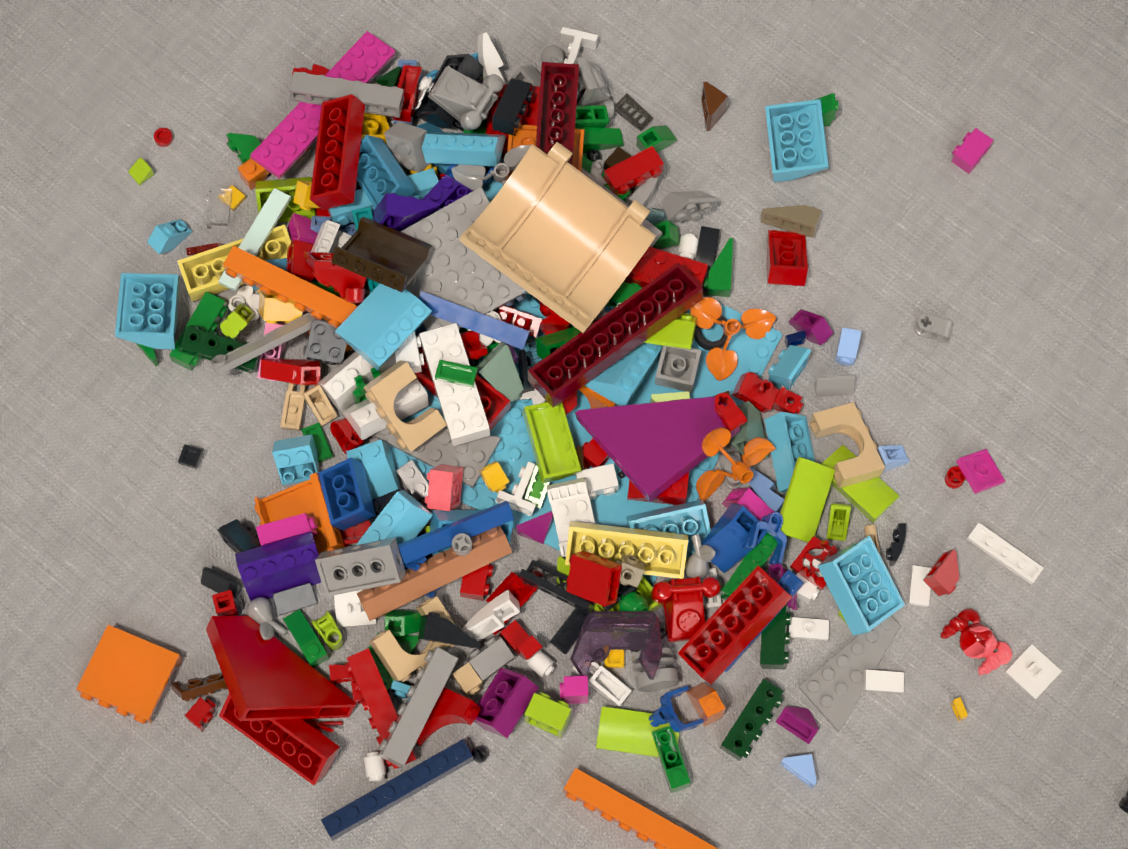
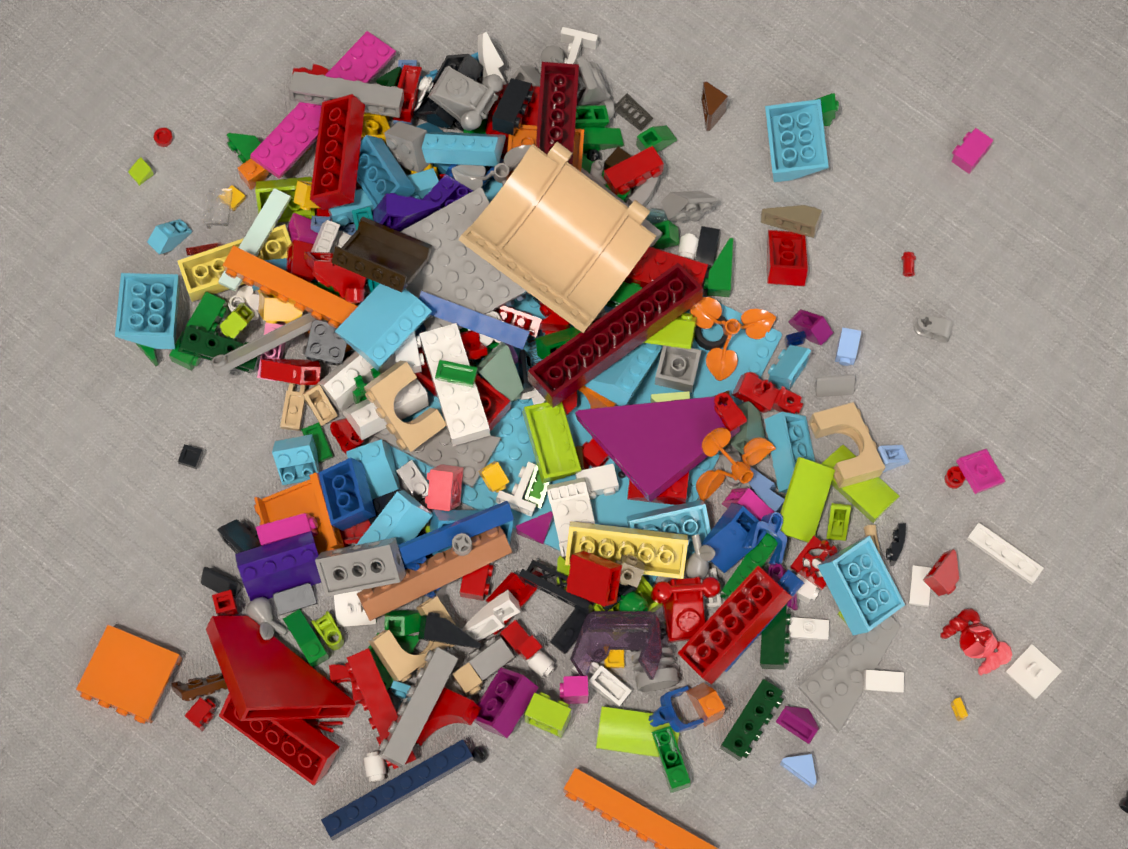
(908, 264): none -> red pin

